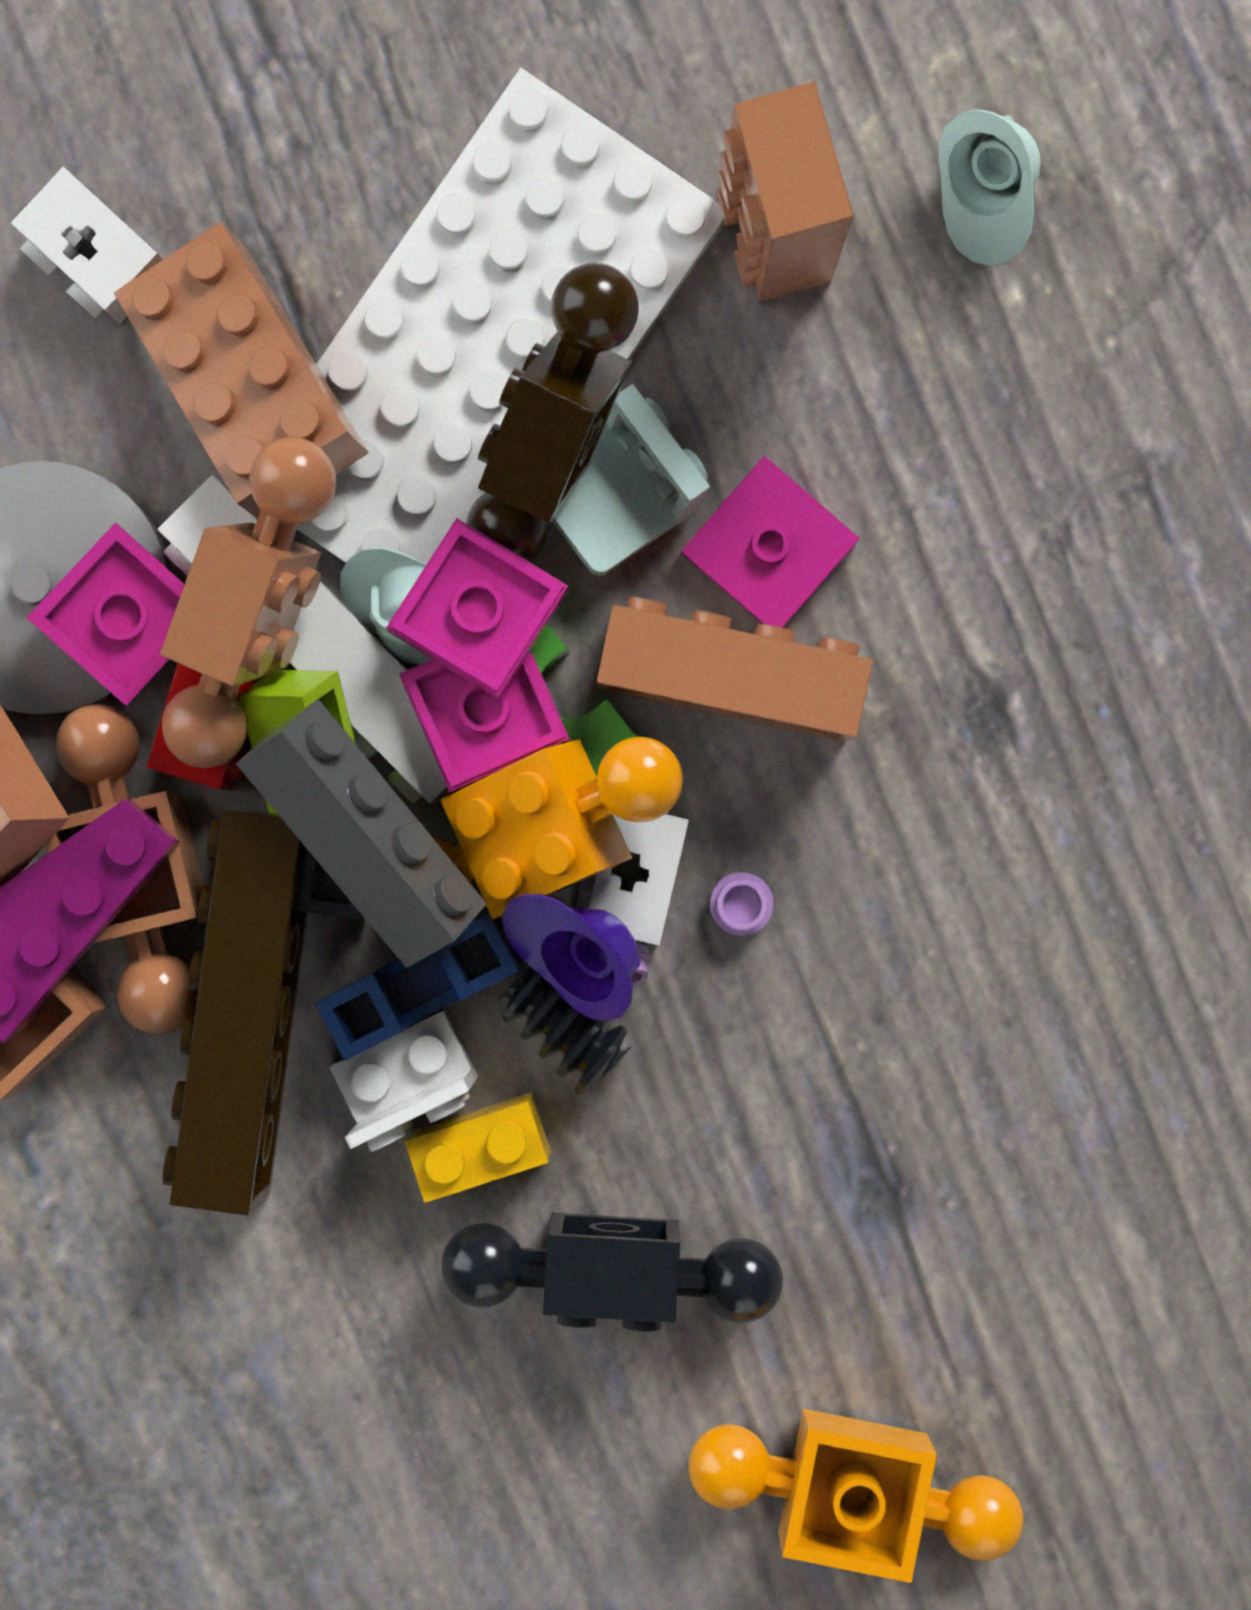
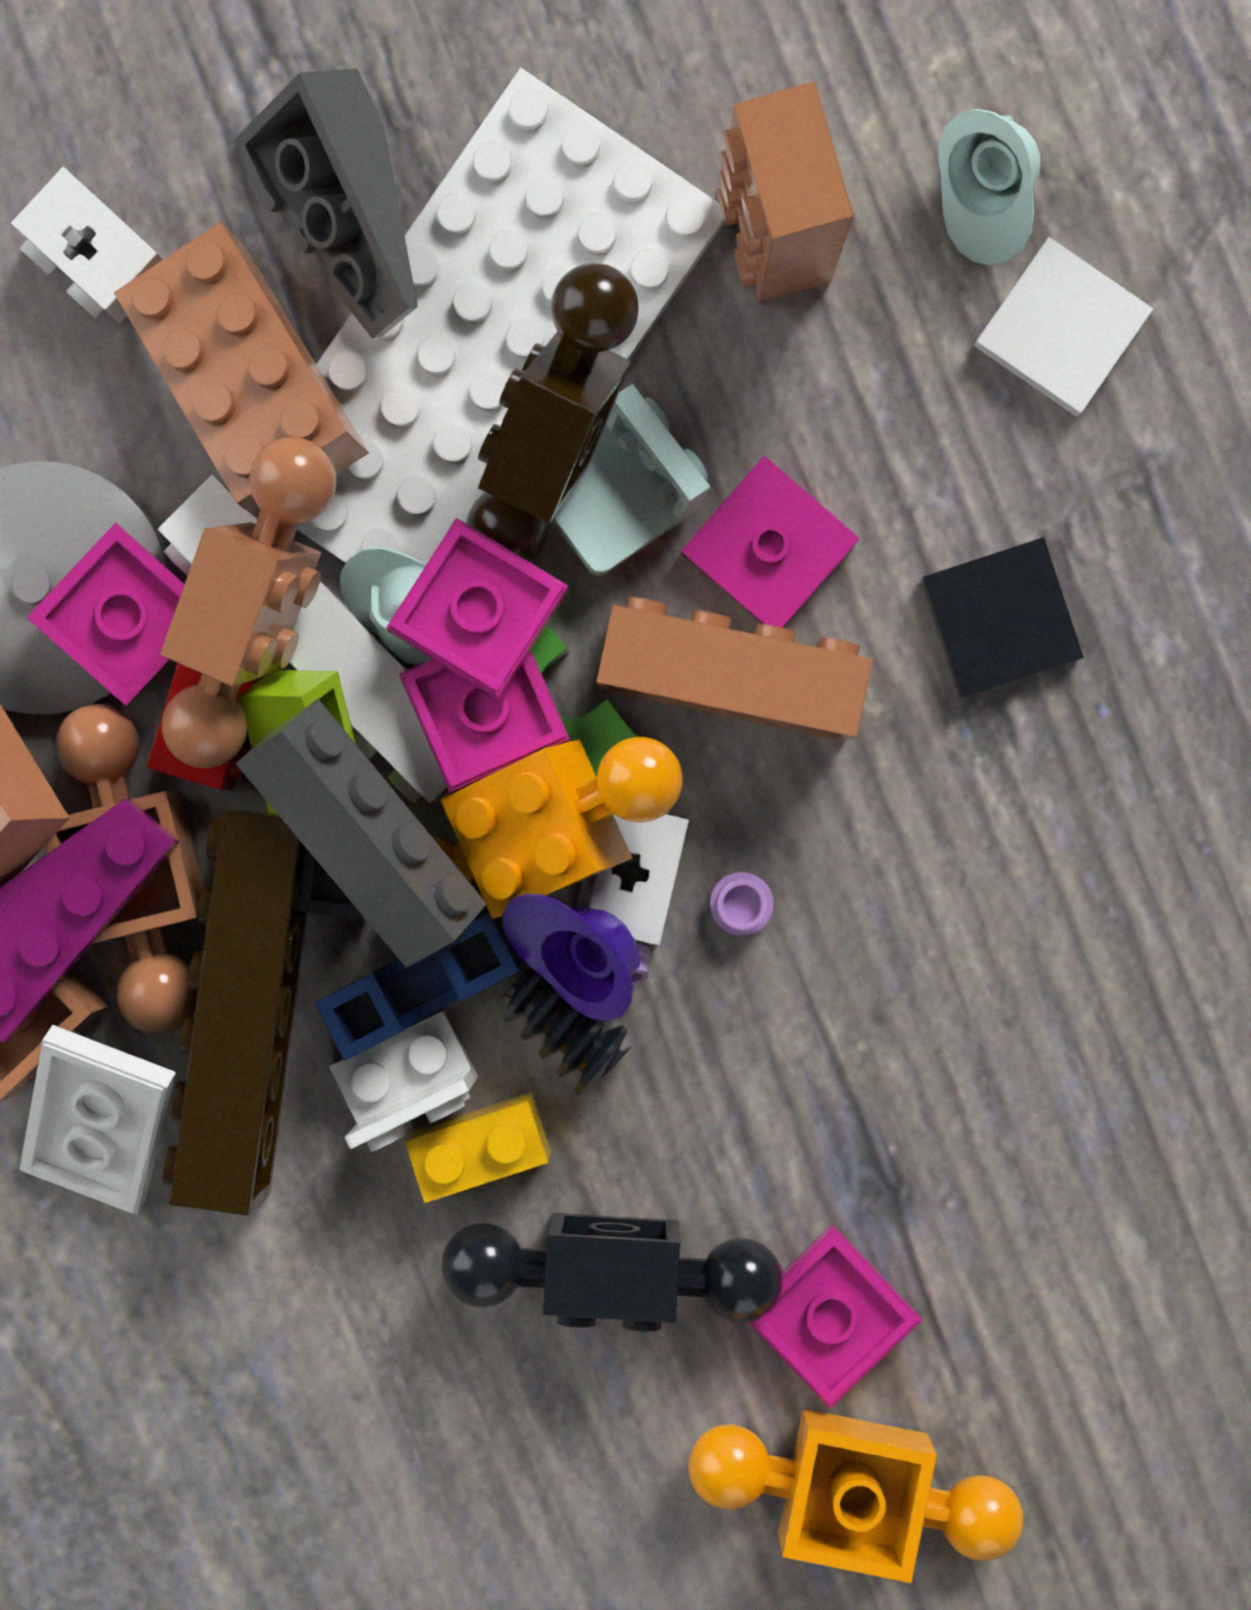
(95, 1119): none -> white tile
(329, 171): none -> dark grey wedge
(835, 1316): none -> dark pink plate
(1001, 617): none -> black tile
(1063, 327): none -> white tile

